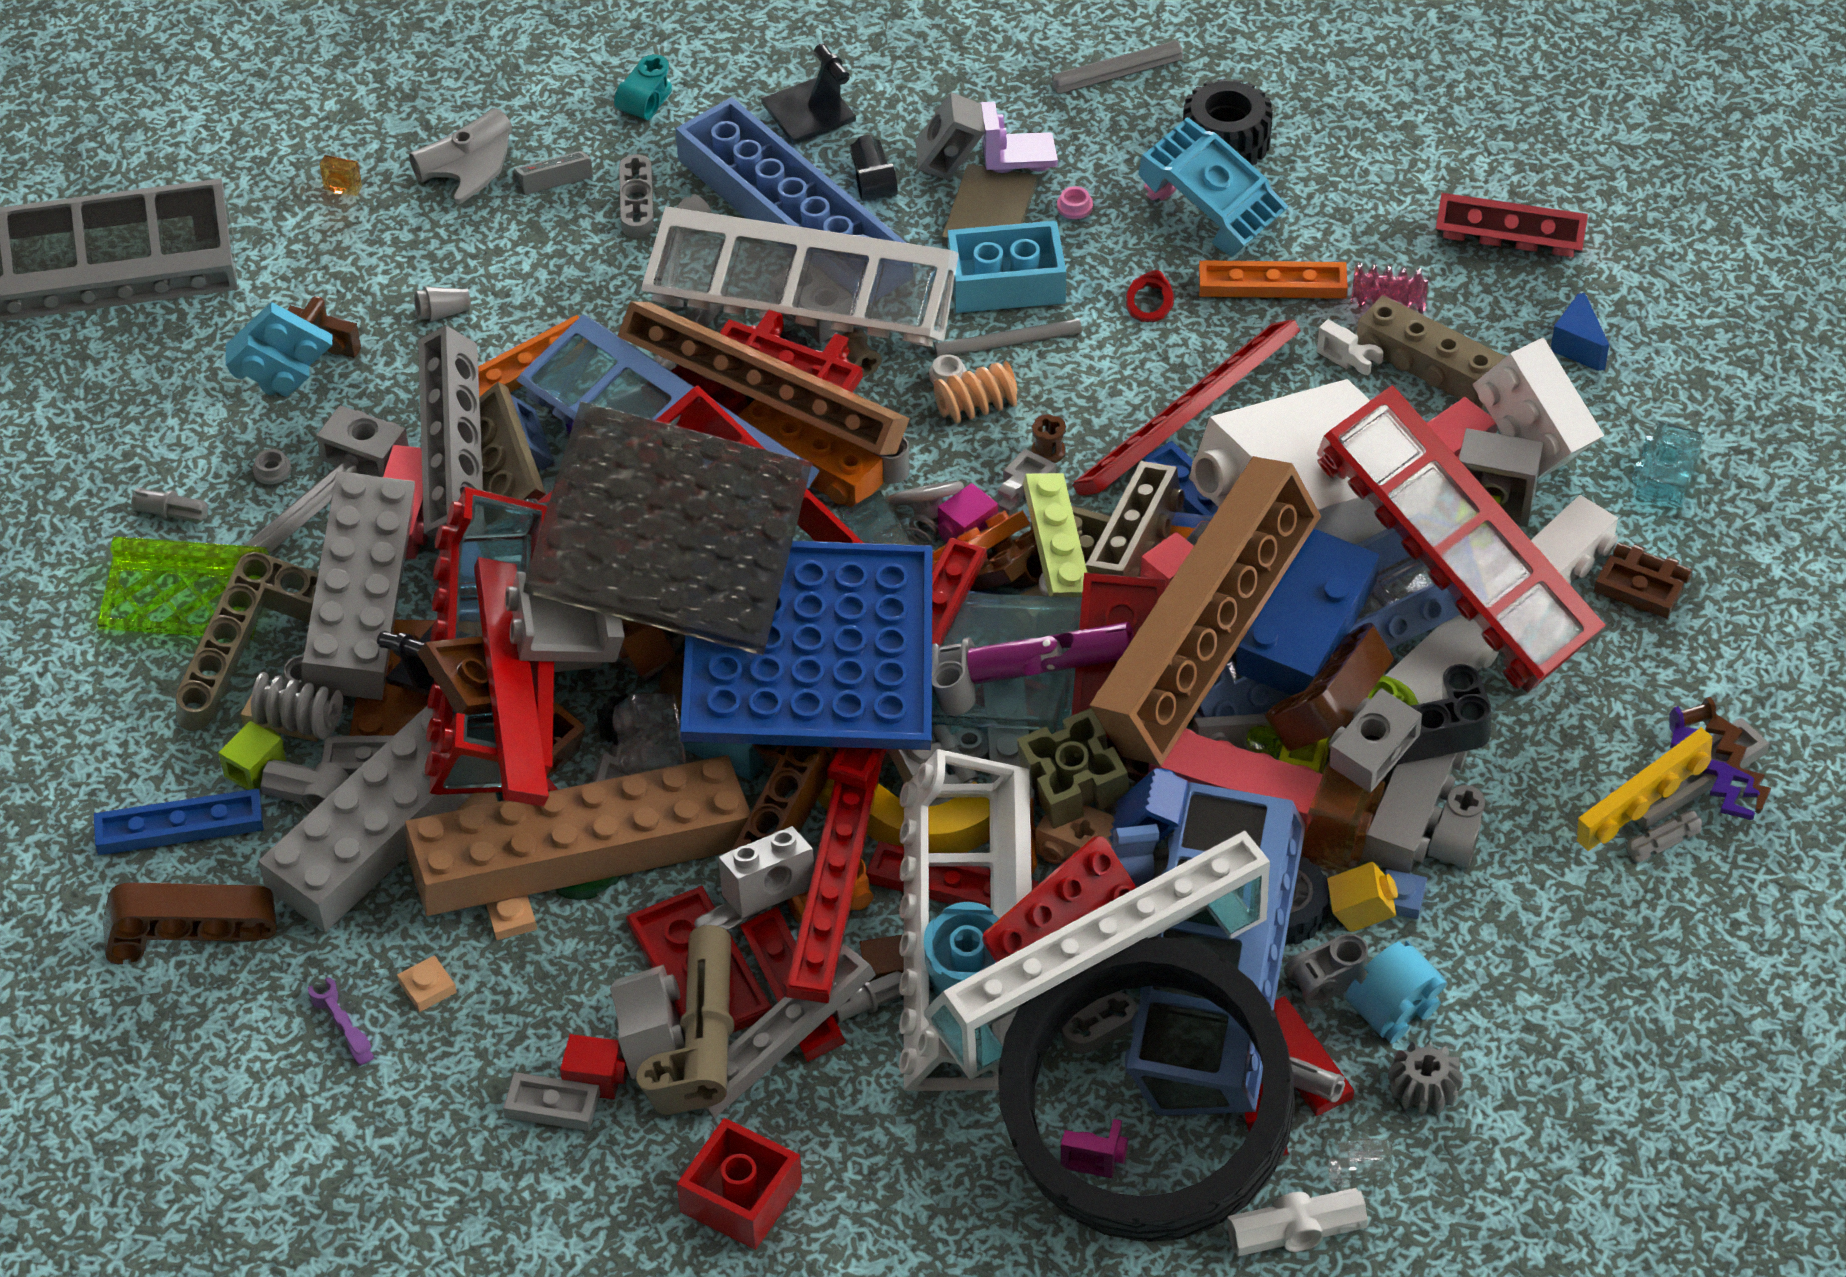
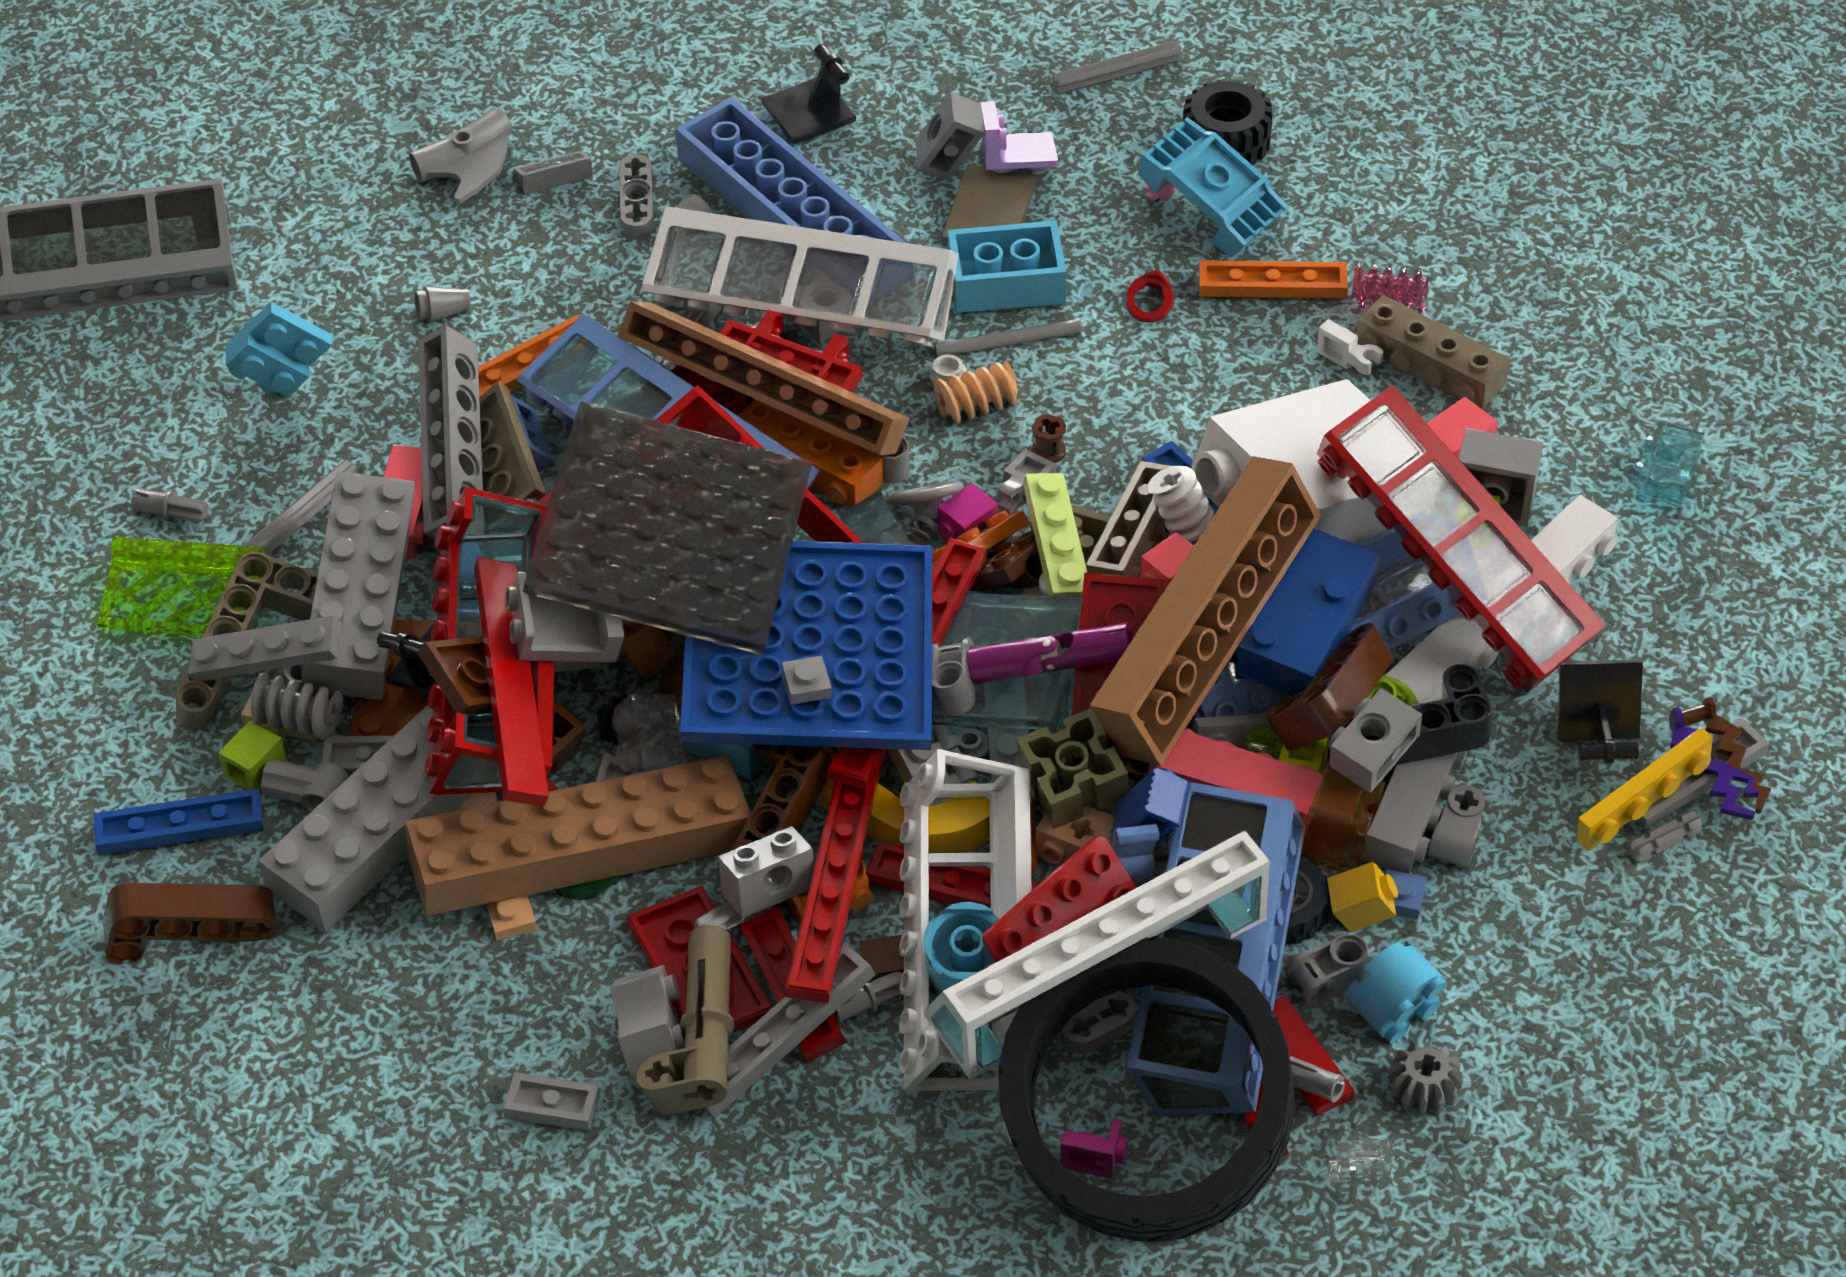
(265, 648): none -> light grey plate
(271, 467): light grey plate -> none
(340, 175): clear orange plate -> none
(344, 333): reddish brown plate -> none
(356, 1040): medium lavender piece -> none
(360, 440): light grey brick -> none
(426, 983): light nougat plate -> none
(595, 1062): red brick -> none
(644, 88): teal piece -> none
(739, 1183): red brick -> none
(806, 680): none -> light grey plate
(861, 353): dark tan bush -> none
(873, 174): black piece -> none
(1075, 203): bright pink plate -> none
(1181, 502): none -> white piece
(1185, 408): red tile -> none
(1297, 1221): white piece -> none
(1511, 222): coral brick -> none
(1538, 402): white brick -> none
(1580, 336): blue slope -> none
(1601, 705): none -> black plate
(1643, 579): reddish brown plate -> none

